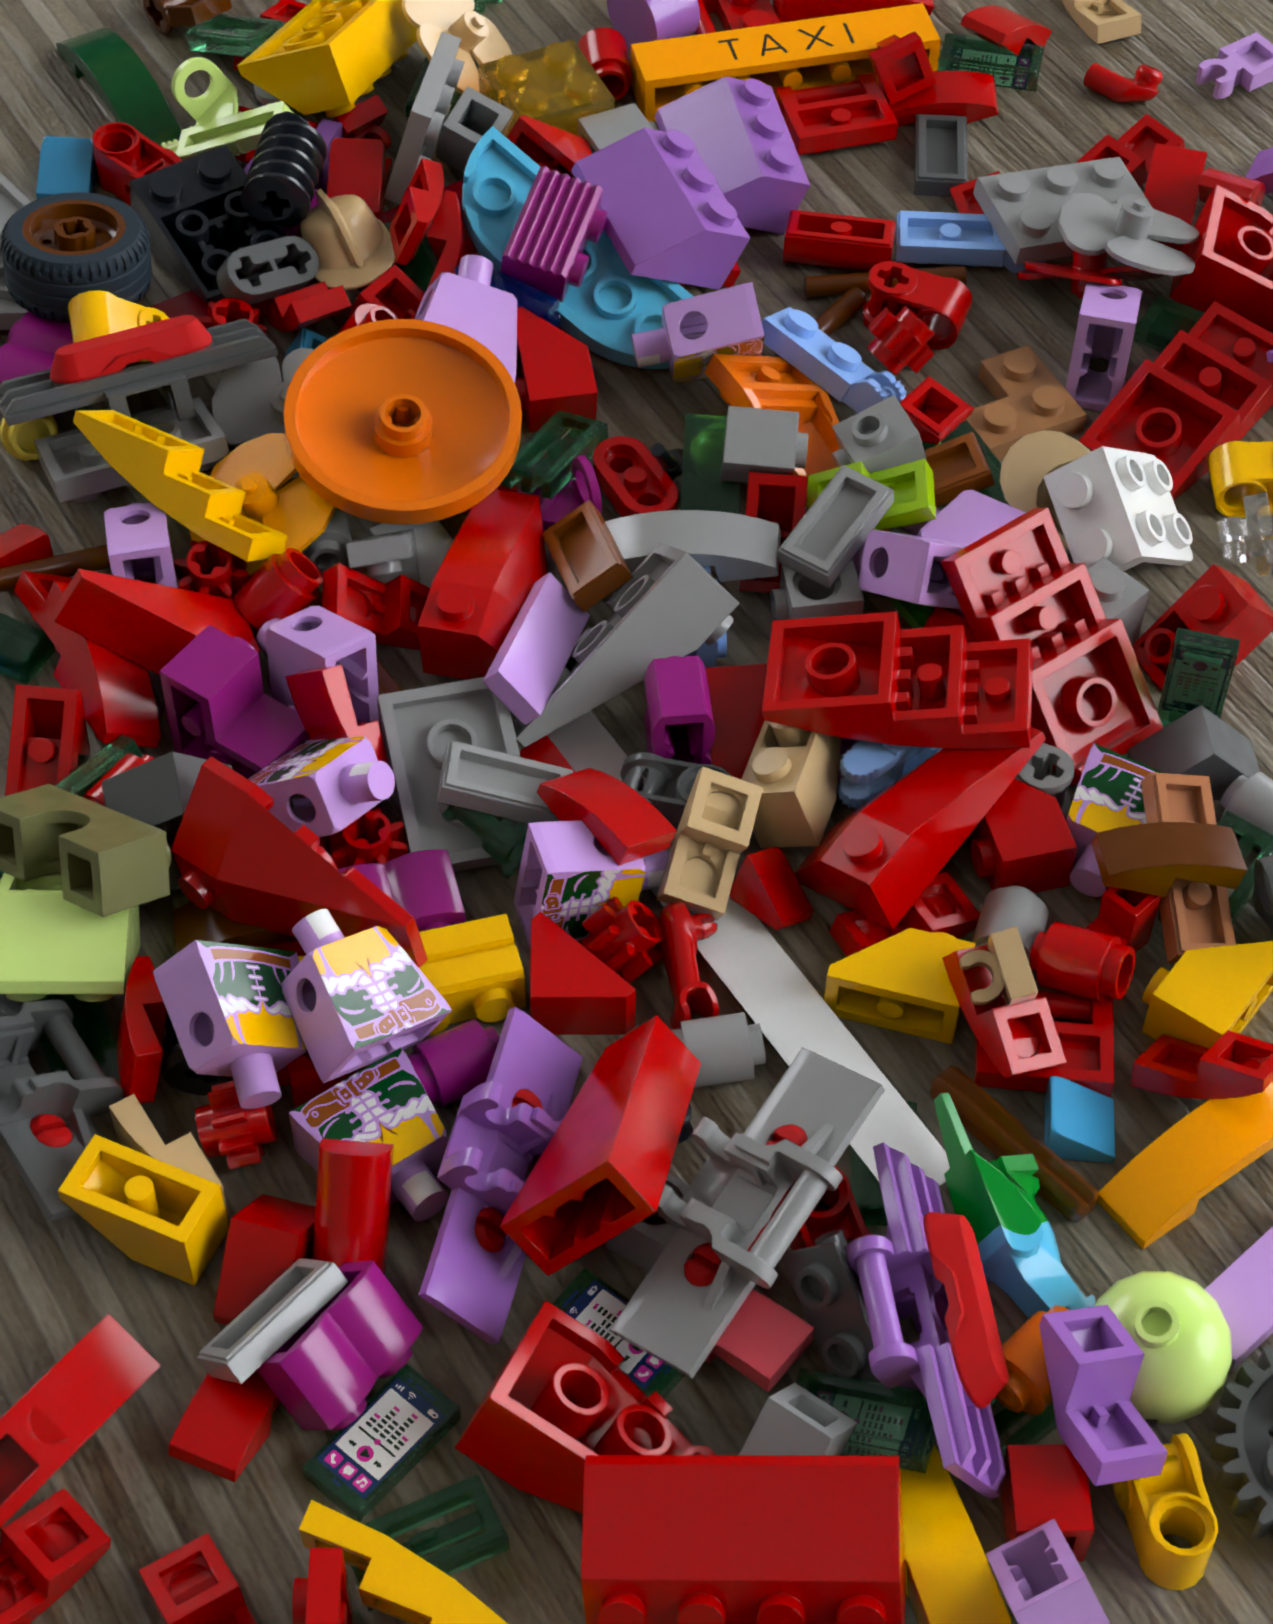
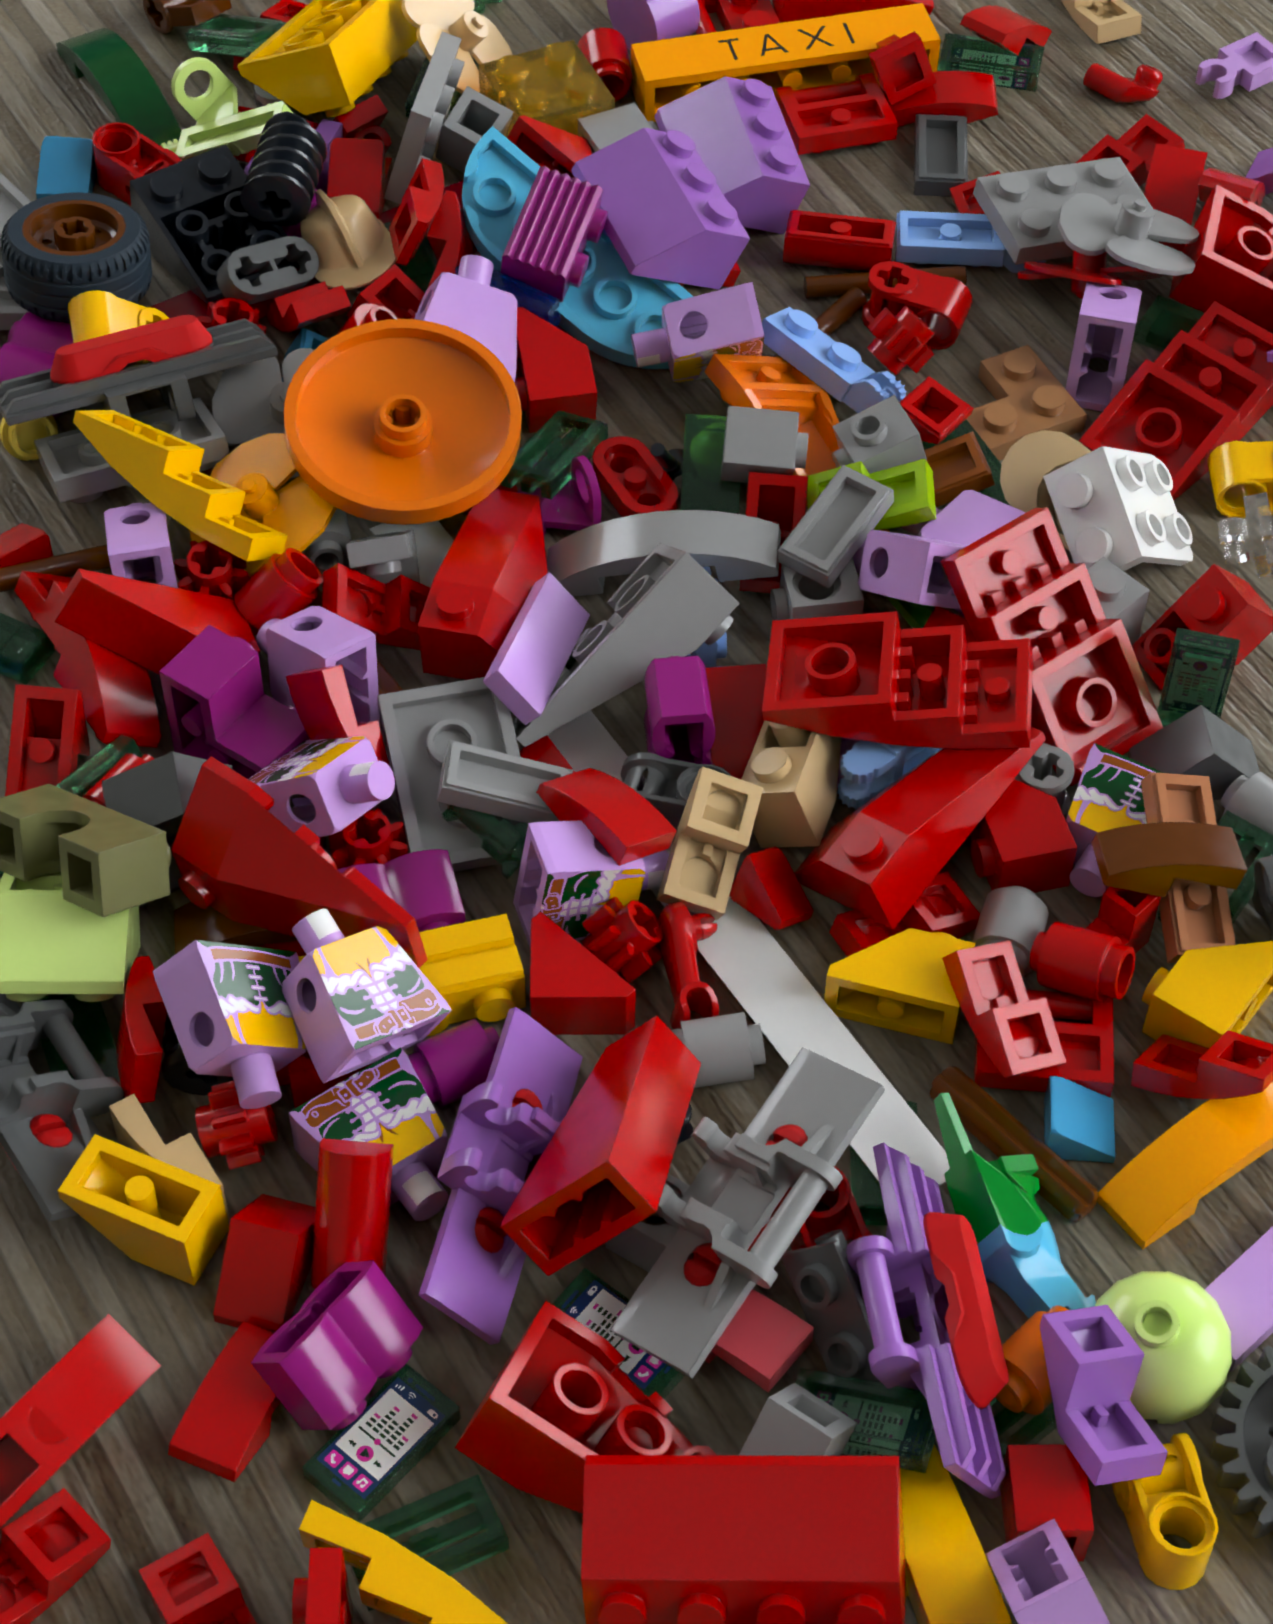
(271, 1319): light grey tile -> none
(586, 555): dark orange tile -> none
(1008, 968): tan tile -> none

